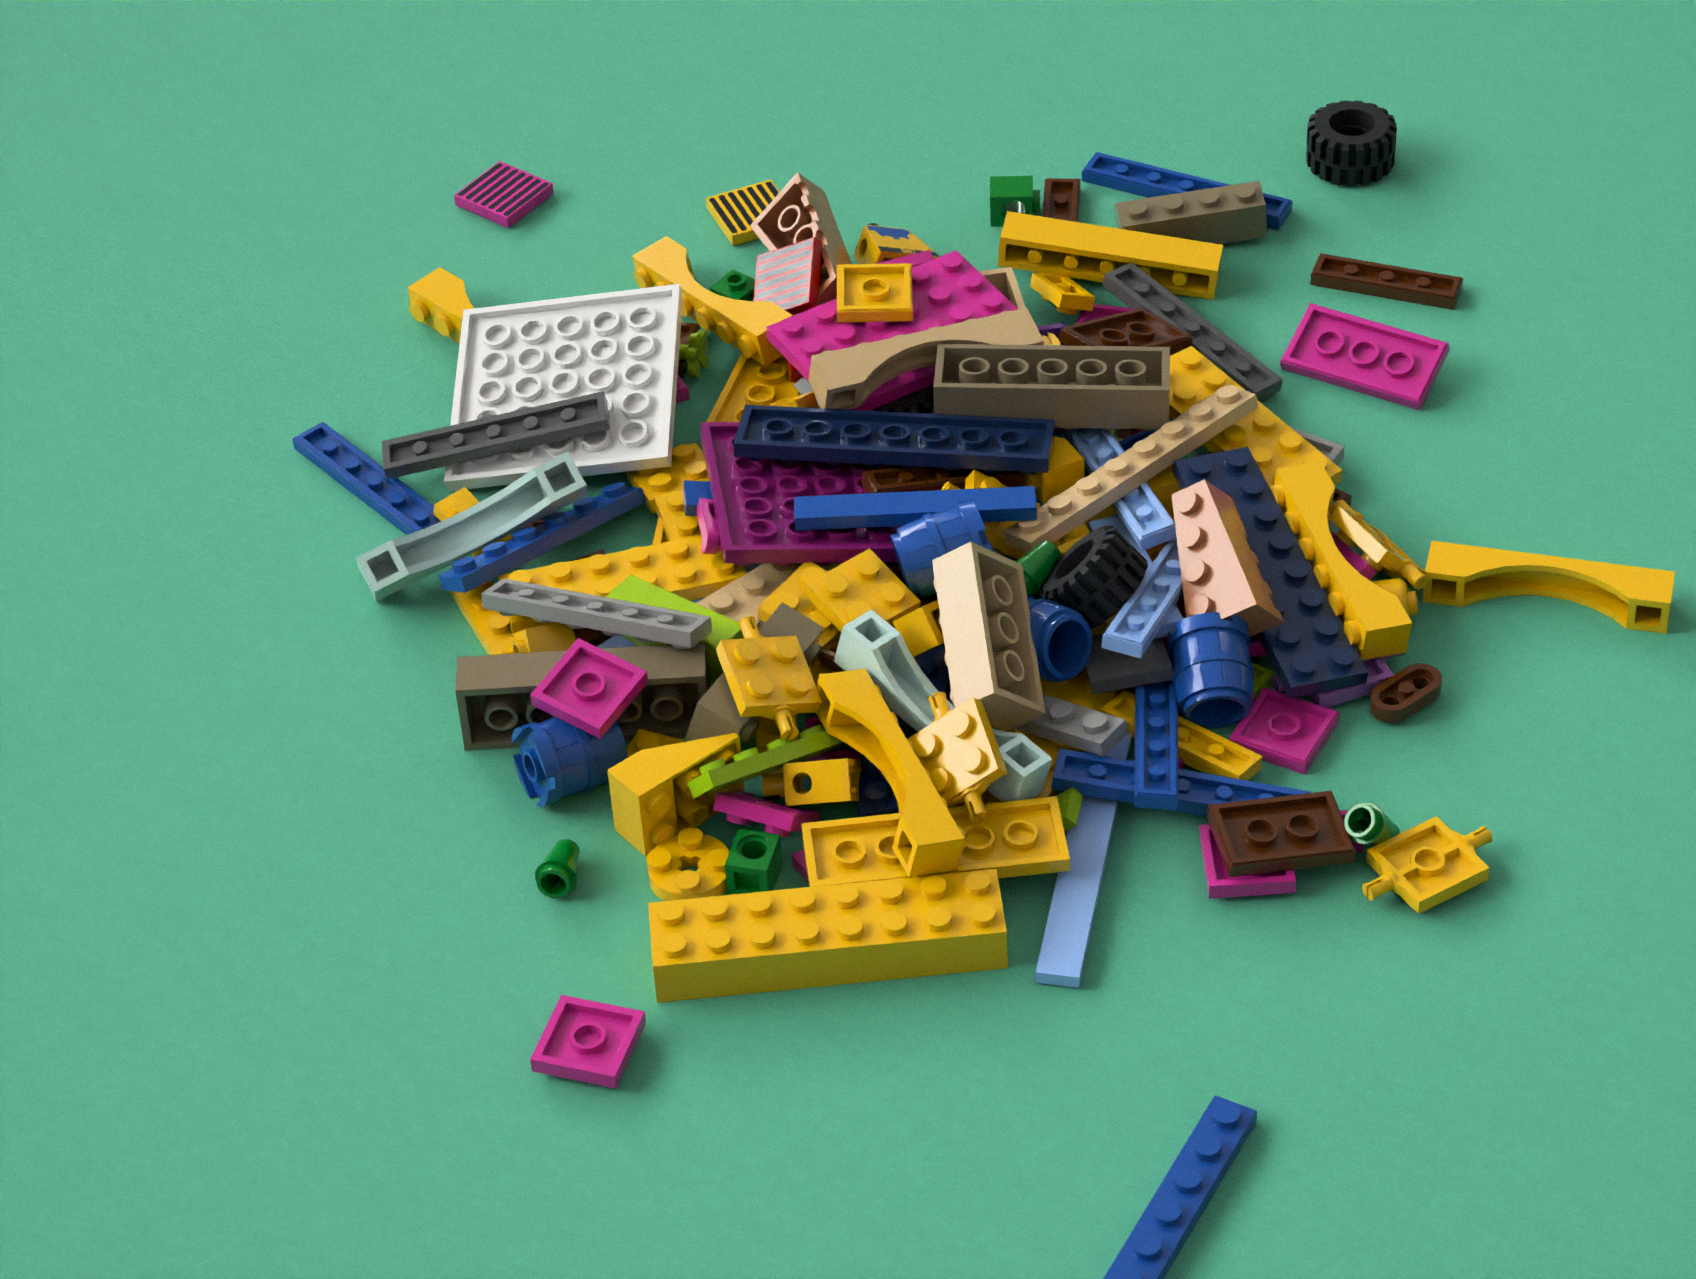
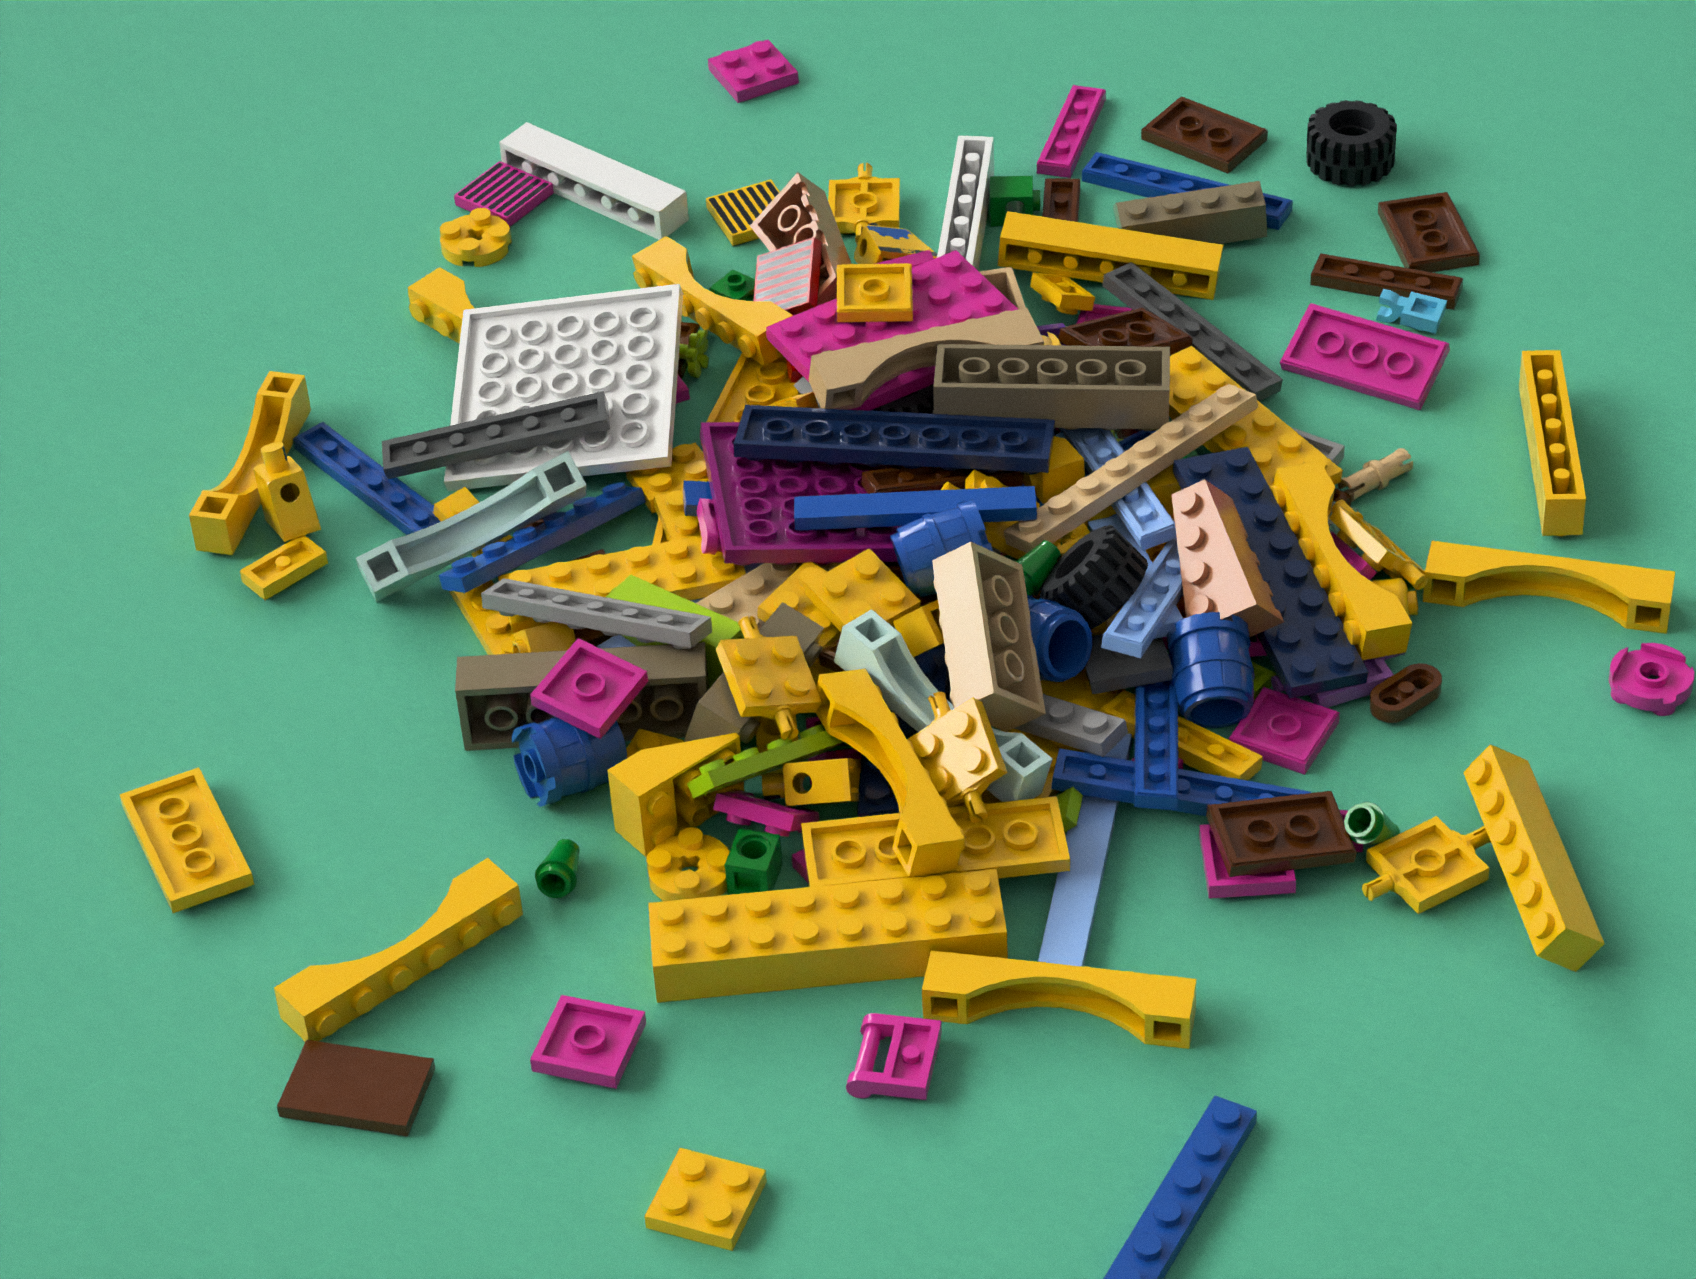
(186, 840): none -> yellow plate
(226, 511): none -> yellow arch
(283, 567): none -> yellow plate
(285, 494): none -> yellow torso
(333, 995): none -> yellow arch
(356, 1087): none -> reddish brown tile
(475, 238): none -> yellow plate
(597, 181): none -> white brick
(705, 1199): none -> yellow plate
(753, 70): none -> dark pink plate
(864, 201): none -> yellow plate
(908, 1061): none -> dark pink plate
(968, 198): none -> white brick
(974, 986): none -> yellow arch
(1071, 131): none -> dark pink tile
(1204, 134): none -> reddish brown tile
(1376, 474): none -> tan pin
(1416, 311): none -> medium azure plate
(1428, 233): none -> reddish brown tile
(1533, 859): none -> yellow brick
(1552, 443): none -> yellow brick
(1631, 684): none -> dark pink plate

